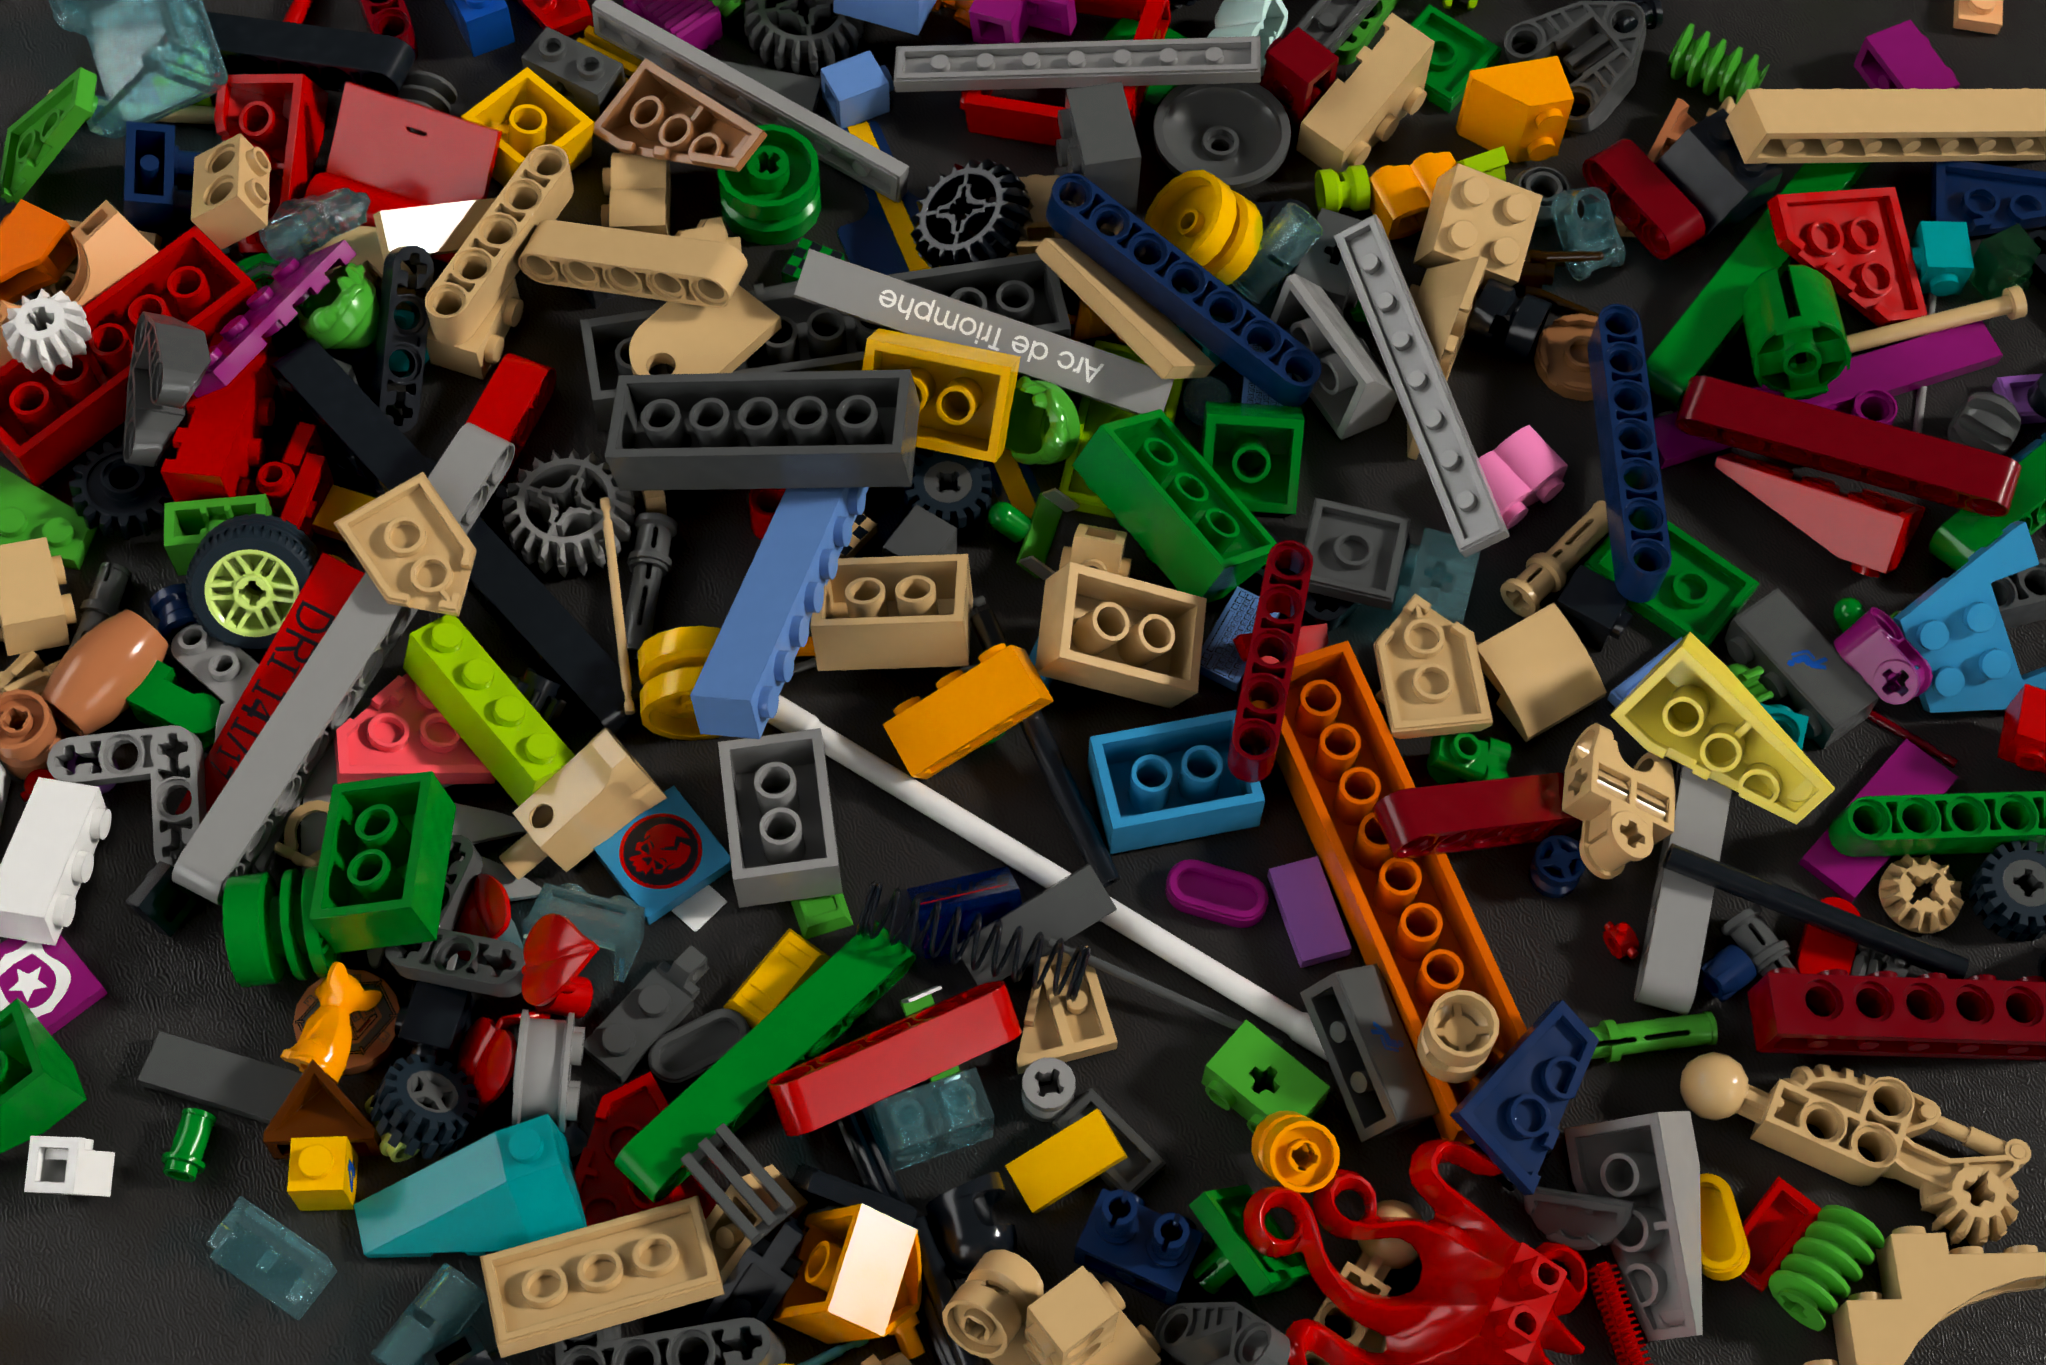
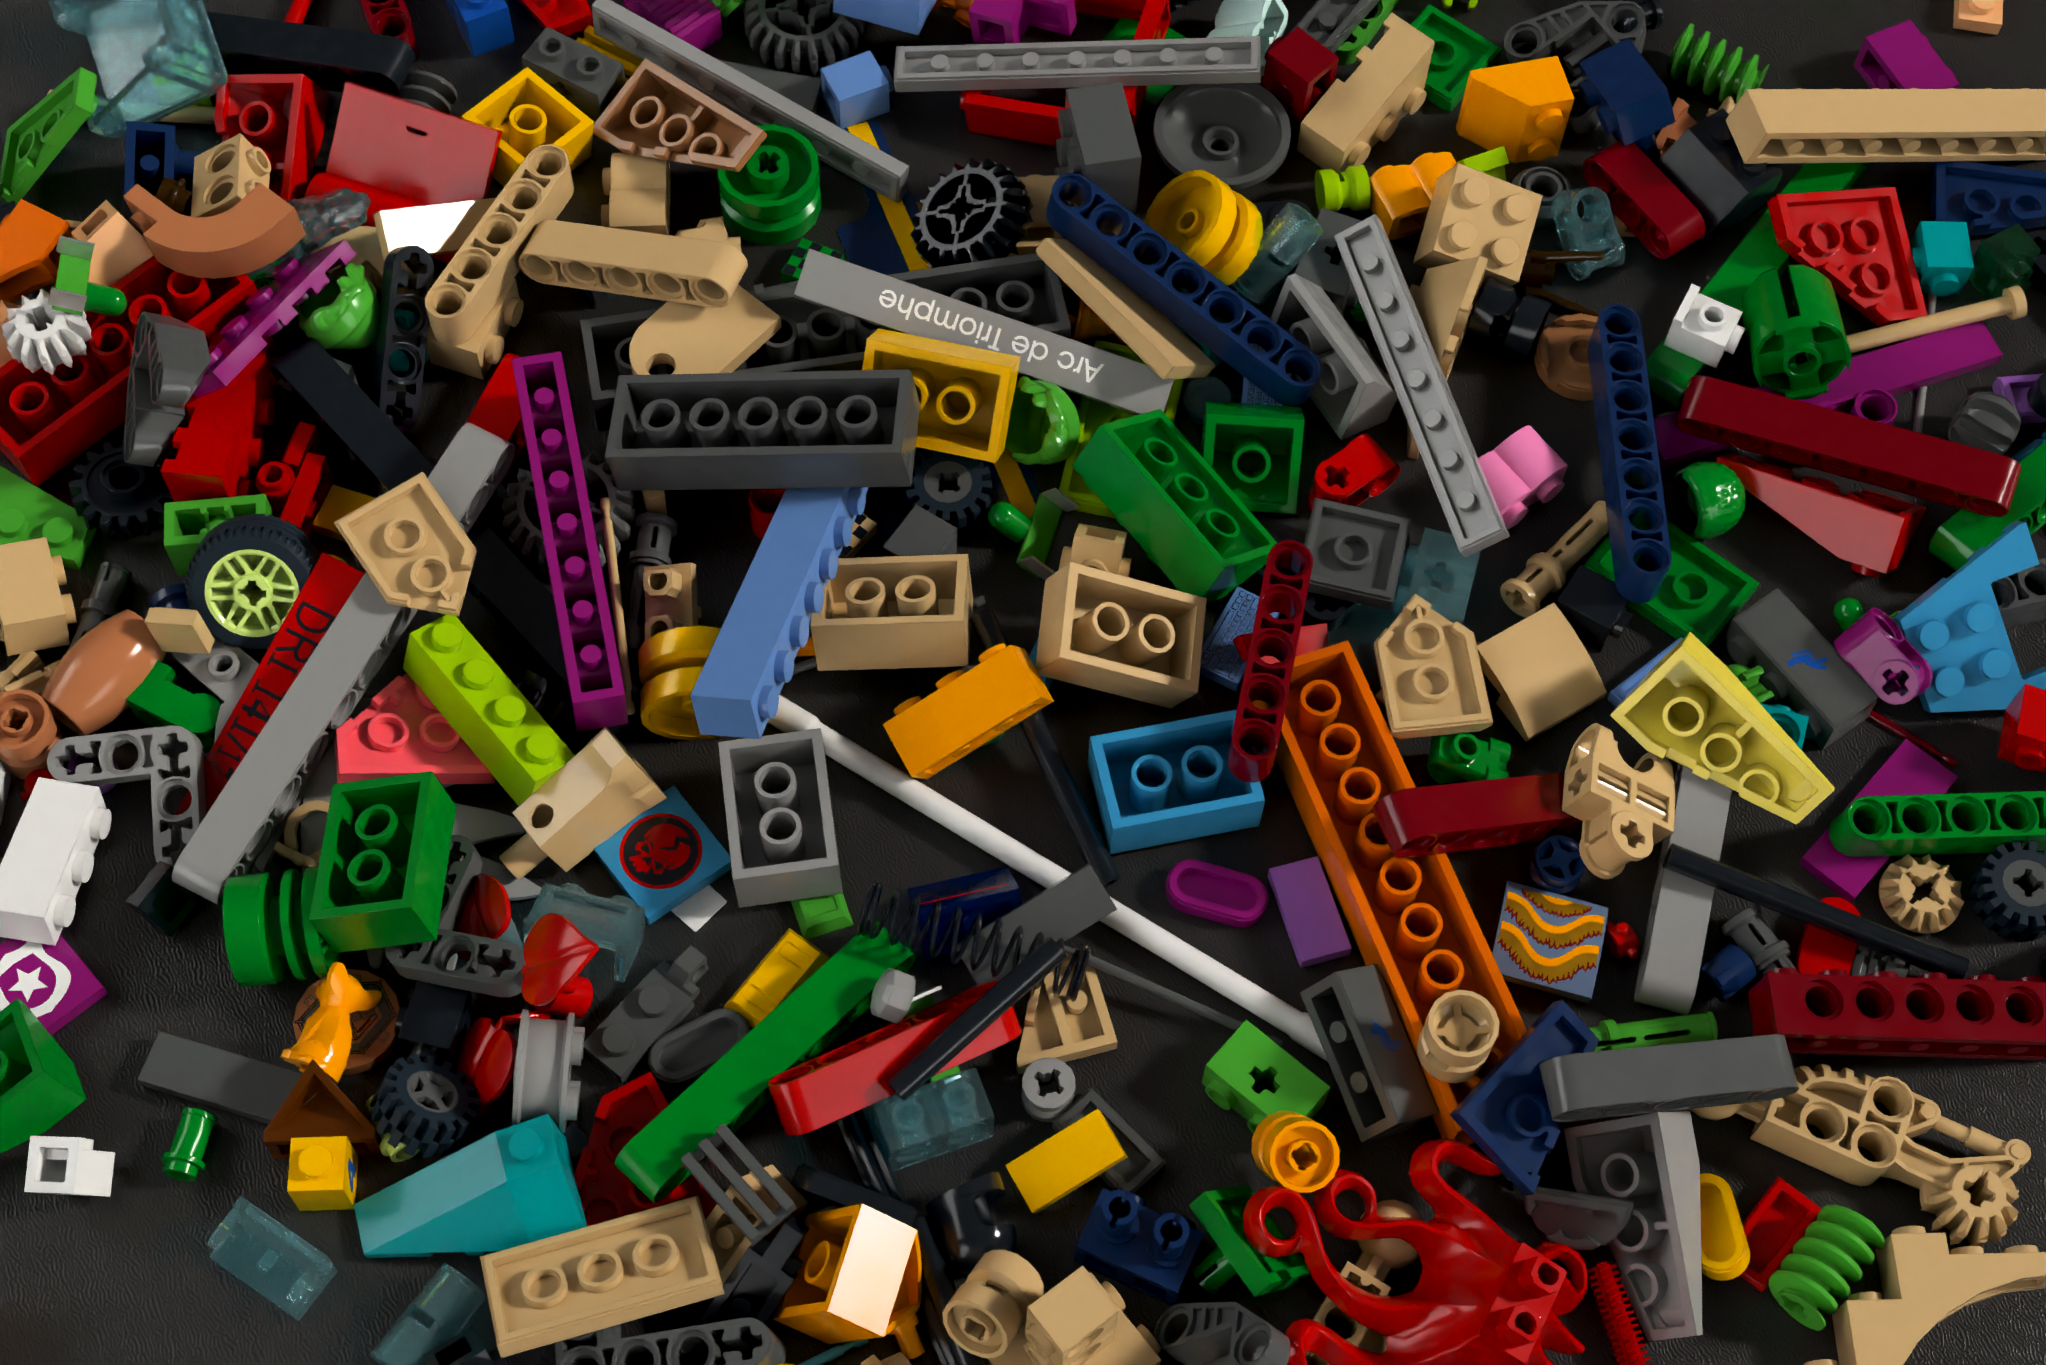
(73, 291): none -> piece
(174, 195): none -> dark brown plate
(179, 630): none -> tan tile
(218, 245): none -> nougat arch
(570, 543): none -> magenta brick
(670, 597): none -> tan hips
(892, 995): none -> light grey tile
(976, 1019): none -> black piece
(1354, 473): none -> red piece
(1549, 941): none -> slope
(1627, 96): none -> dark blue brick
(1668, 1077): none -> dark grey beam
(1704, 328): none -> white brick
(1714, 497): none -> green hair

